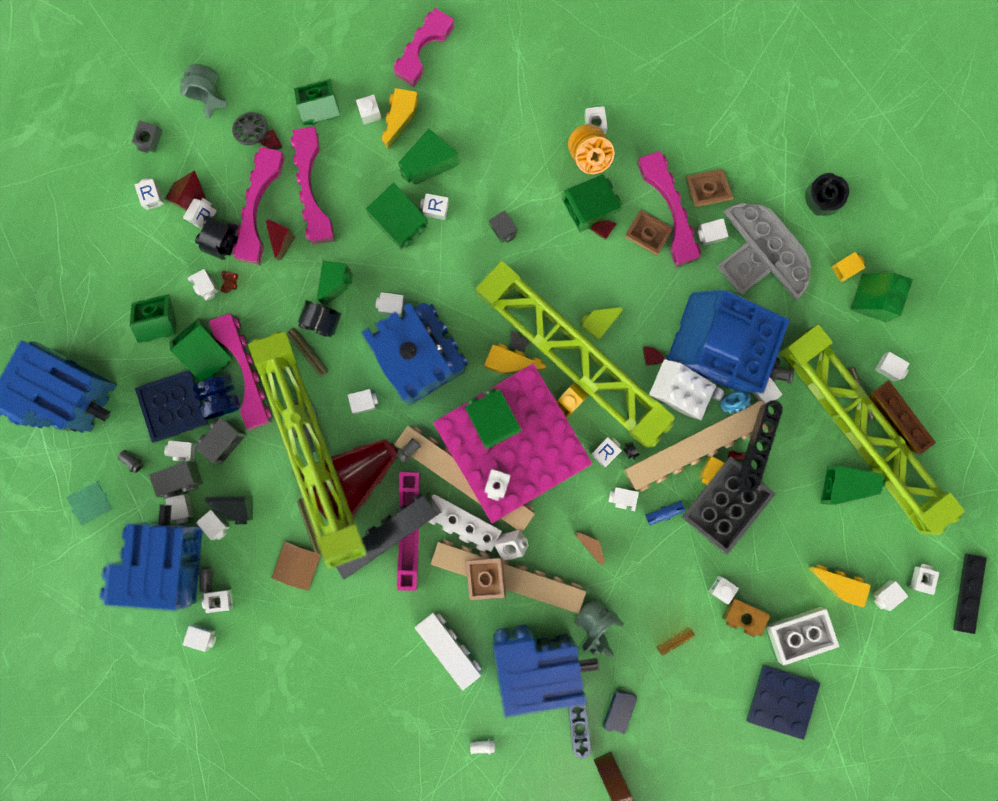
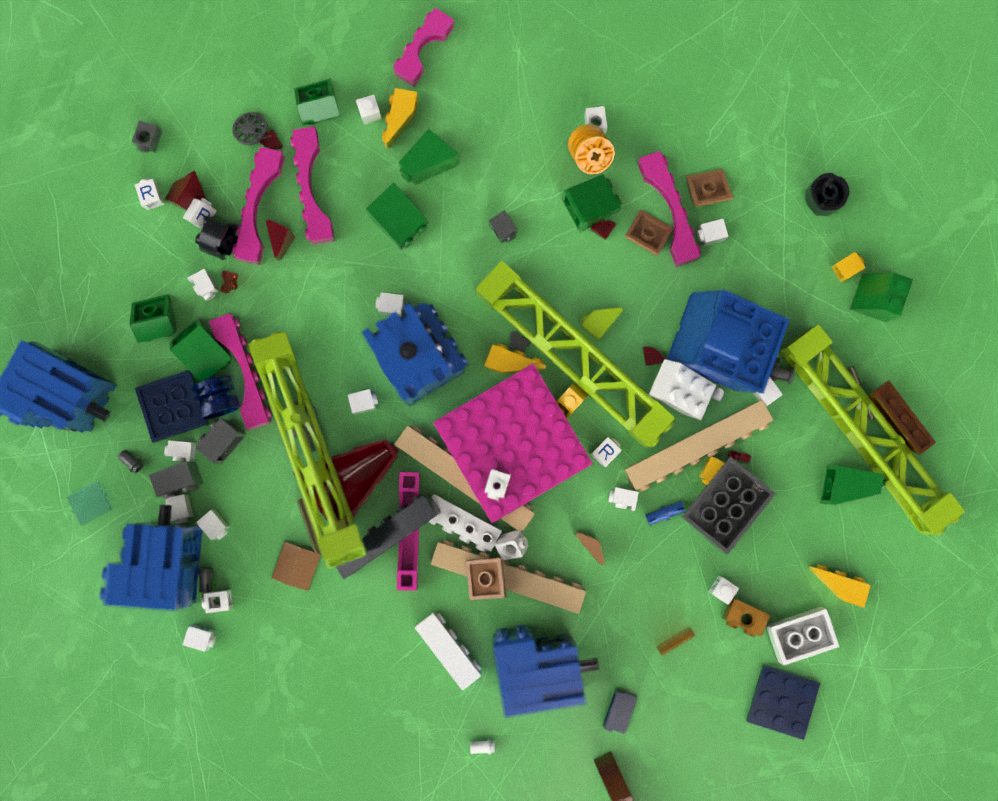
(199, 85): sand green piece -> none
(233, 508): black slope -> none
(307, 352): olive axle -> none
(320, 318): black brick -> none
(333, 281): green slope -> none
(408, 450): dark grey pin -> none
(434, 206): white brick -> none
(492, 418): green slope -> none
(586, 743): sand blue beam -> none
(596, 621): sand green piece -> none
(631, 451): black plate -> none
(735, 402): medium azure gear -> none
(766, 250): light grey plate -> none
(766, 440): black beam -> none
(889, 595): white brick -> none
(892, 367): white brick -> none
(930, 581): white brick -> none
(969, 593): black plate -> none

